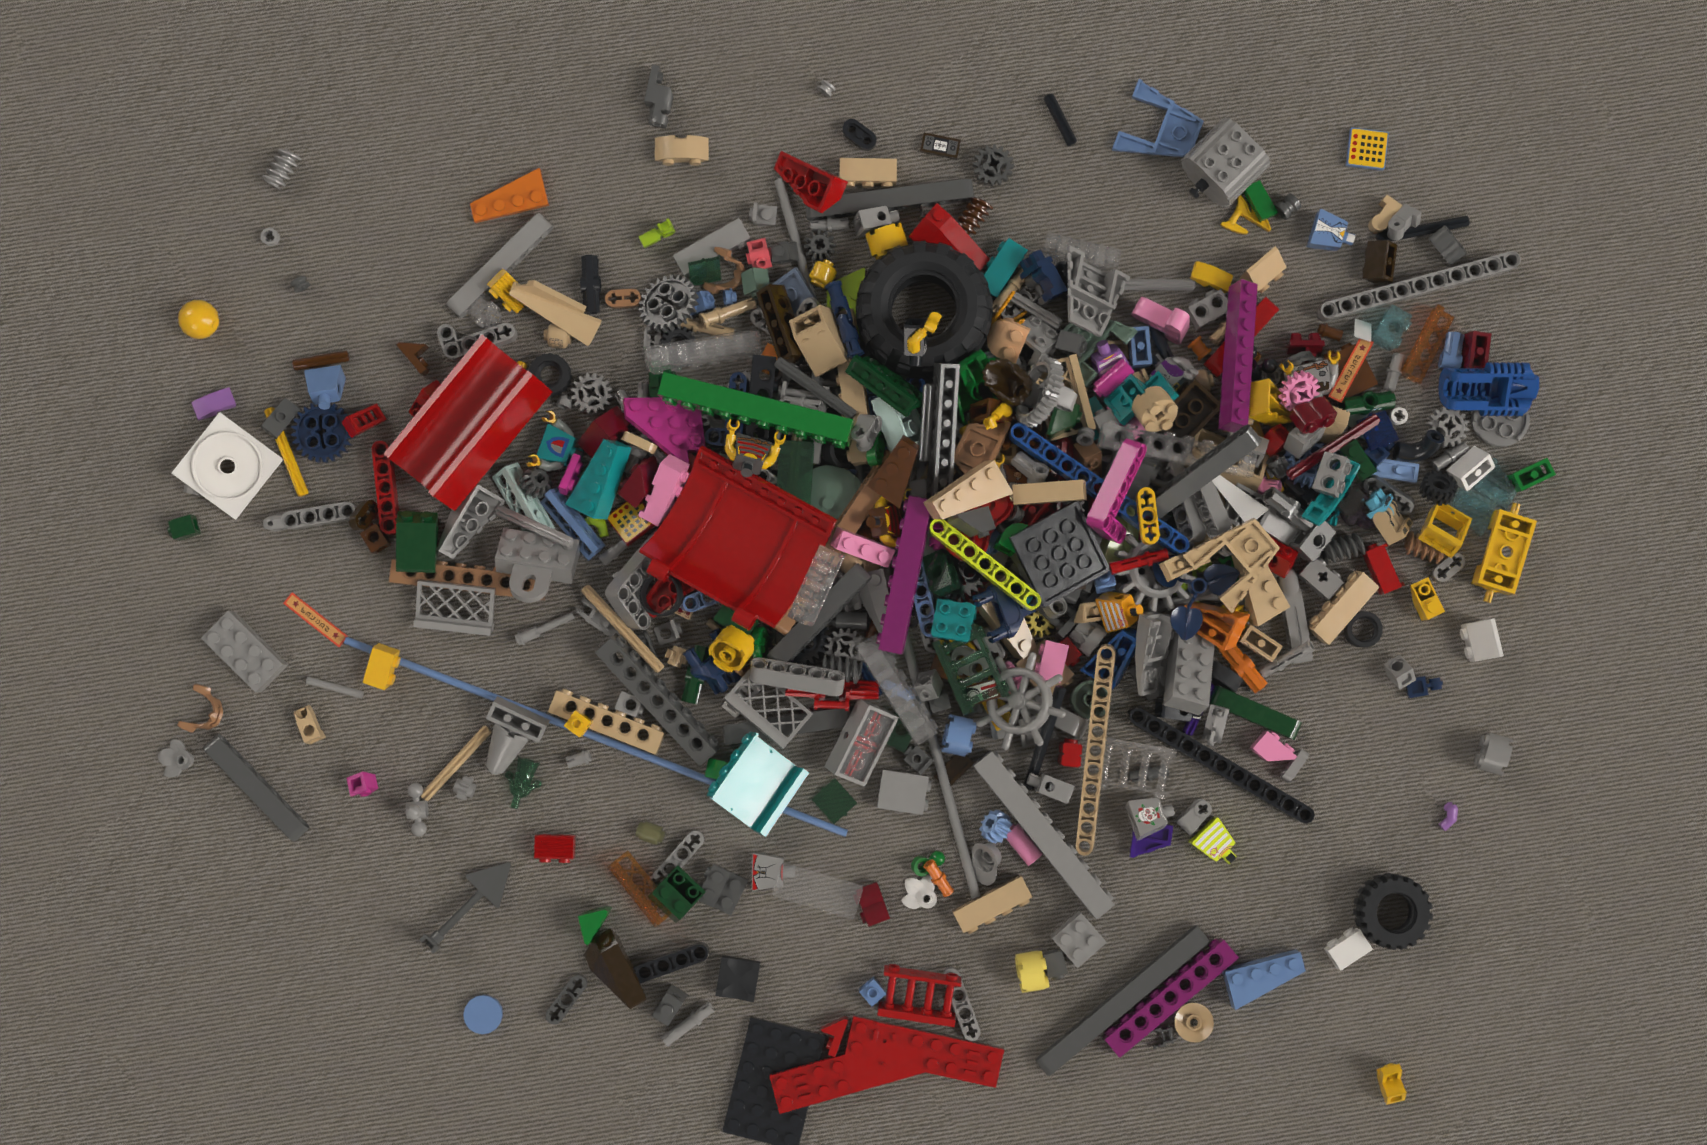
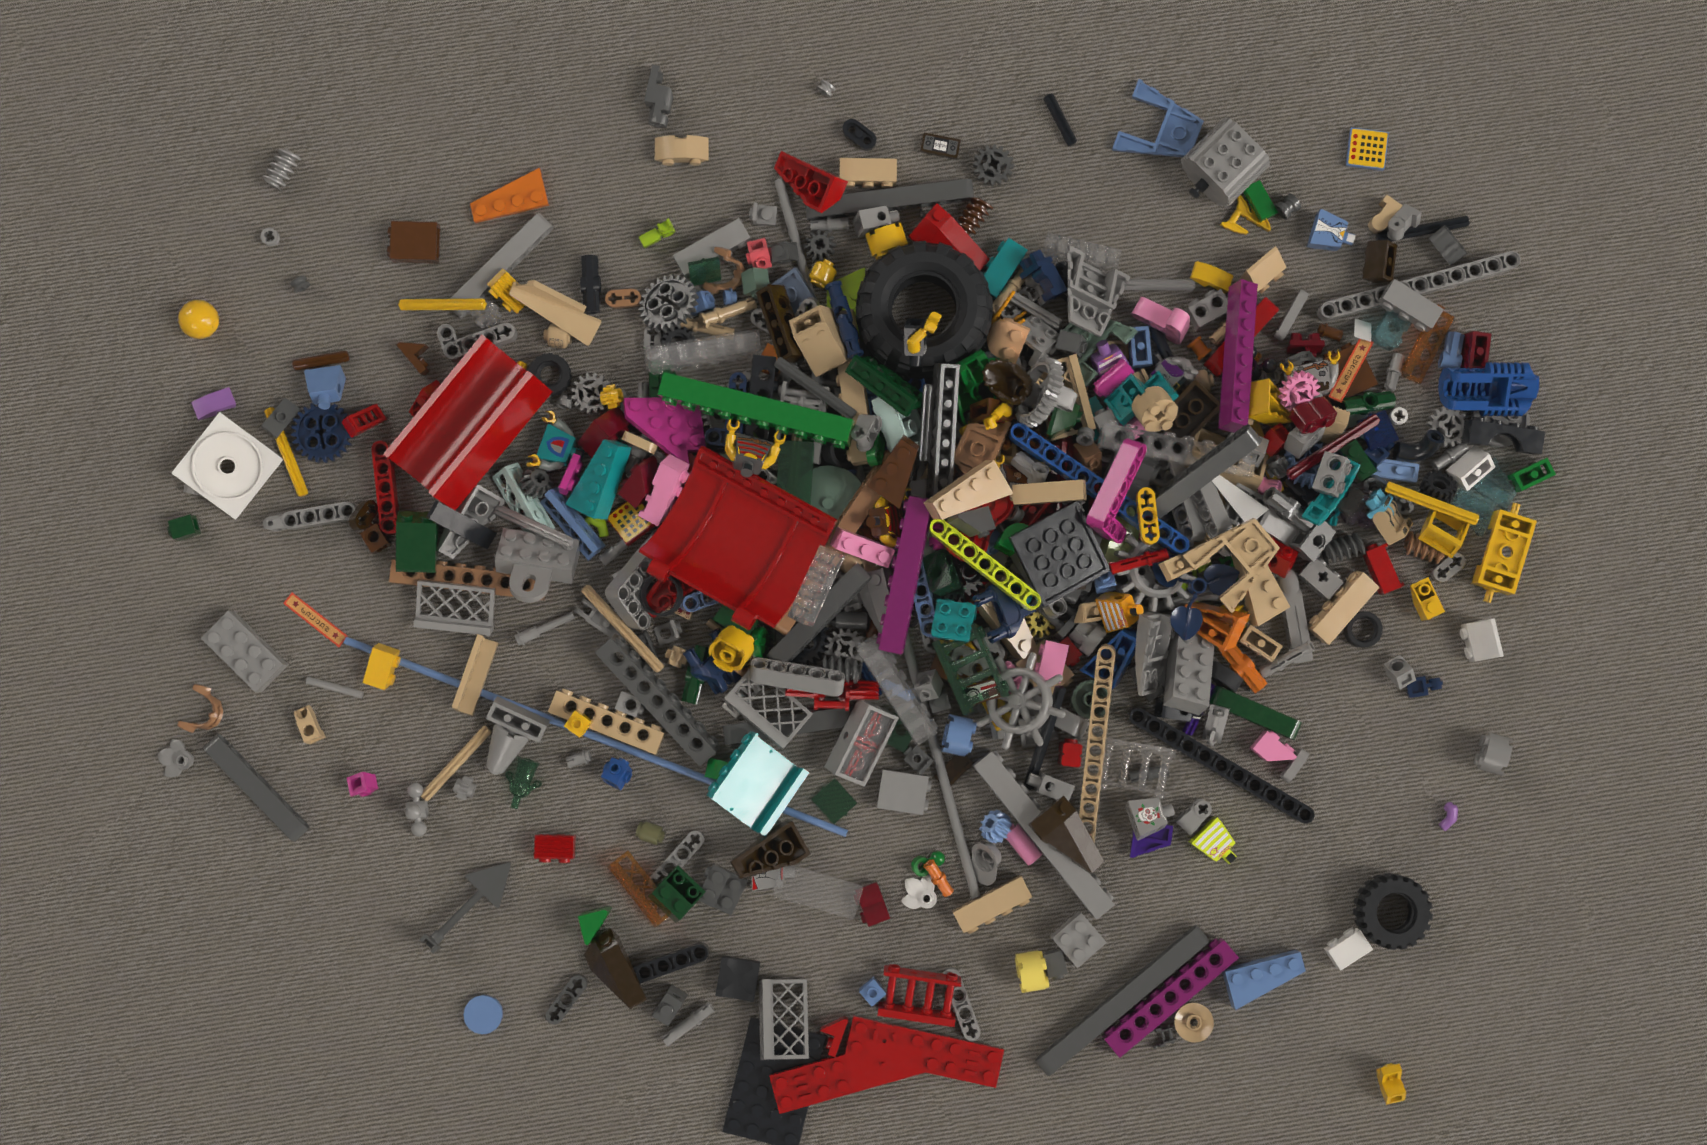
(414, 242): none -> reddish brown brick
(442, 304): none -> yellow axle
(461, 524): none -> tile
(474, 675): none -> tan fence
(611, 396): none -> yellow gear
(616, 773): none -> blue brick
(766, 1019): none -> light grey fence
(777, 850): none -> dark brown wedge
(1065, 831): none -> dark brown wedge
(1291, 315): none -> light grey beam
(1410, 306): none -> light grey brick
(1432, 503): none -> yellow axle
(1525, 440): none -> black arch

